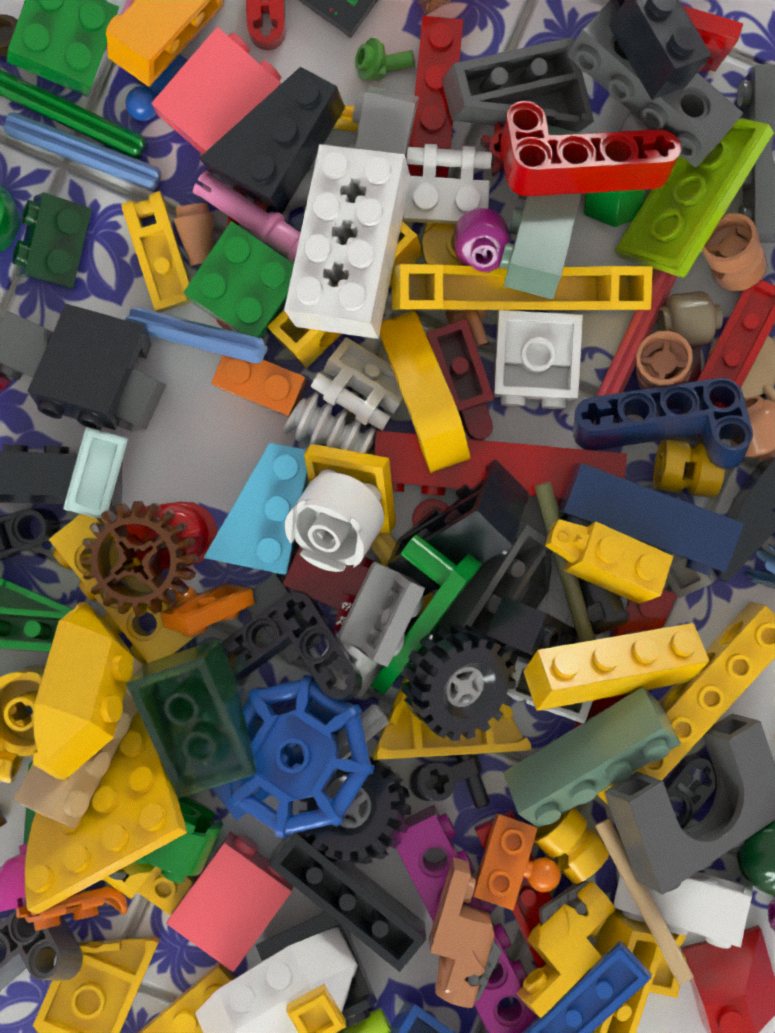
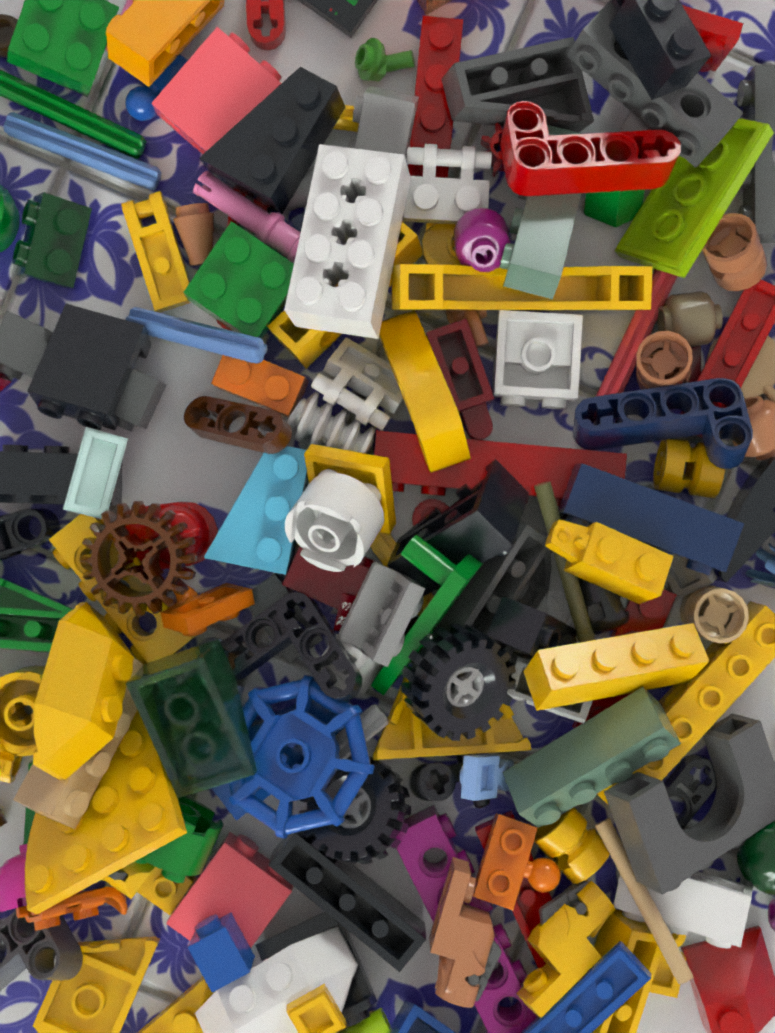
(220, 951): none -> blue brick
(248, 435): none -> reddish brown beam
(483, 776): none -> light blue plate
(716, 613): none -> tan wheel

